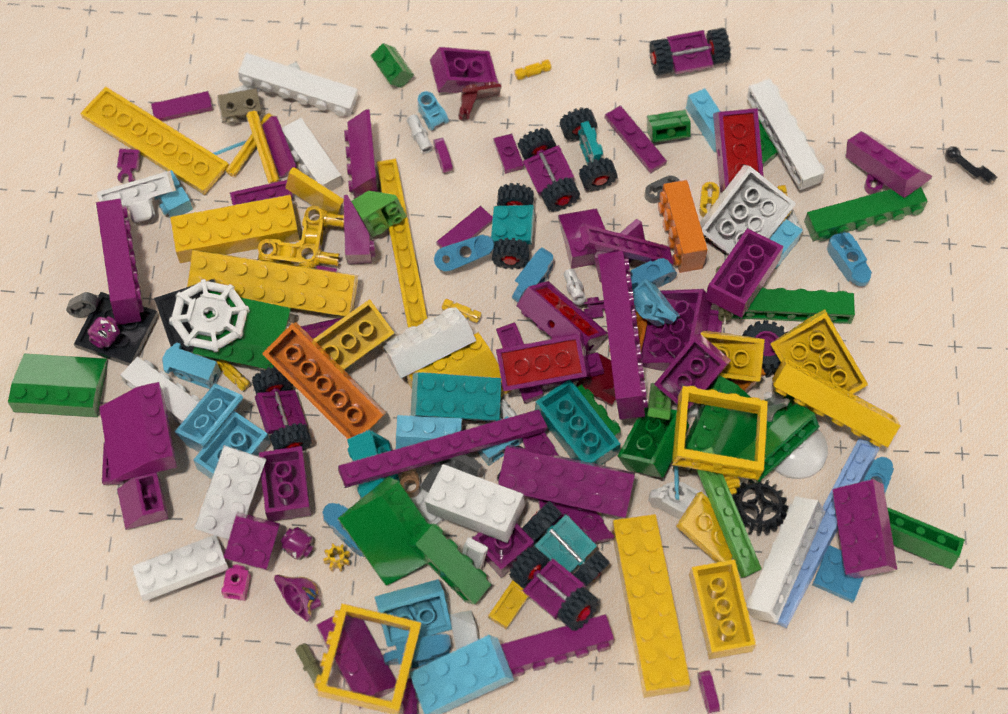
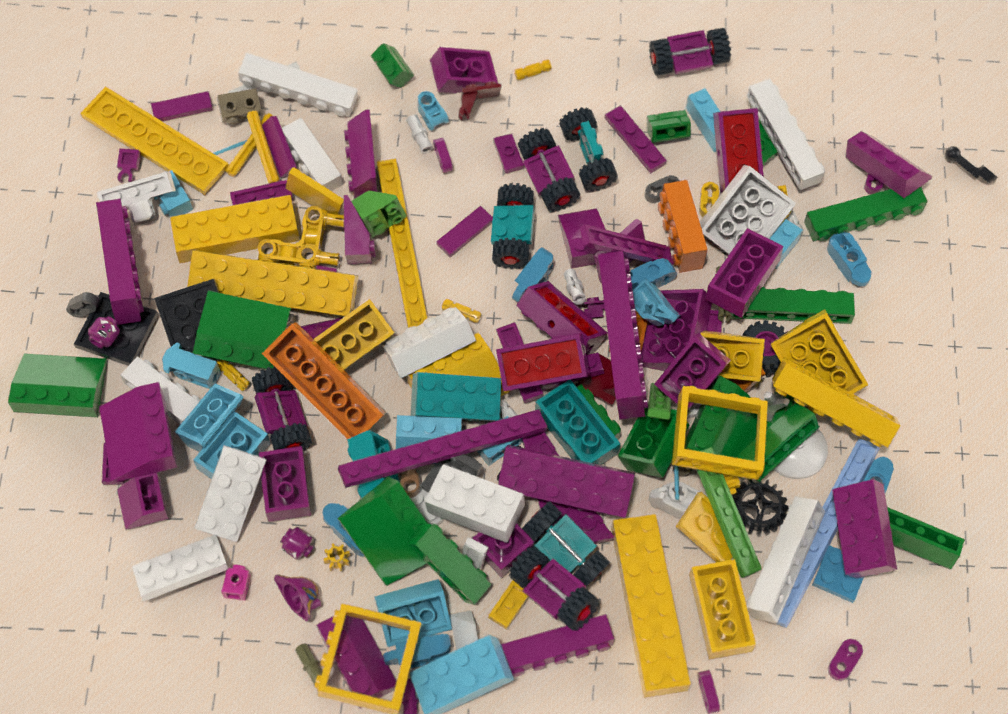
(205, 326): white plate -> none
(251, 540): magenta brick -> none
(479, 245): dark azure piece -> none
(845, 658): none -> magenta plate

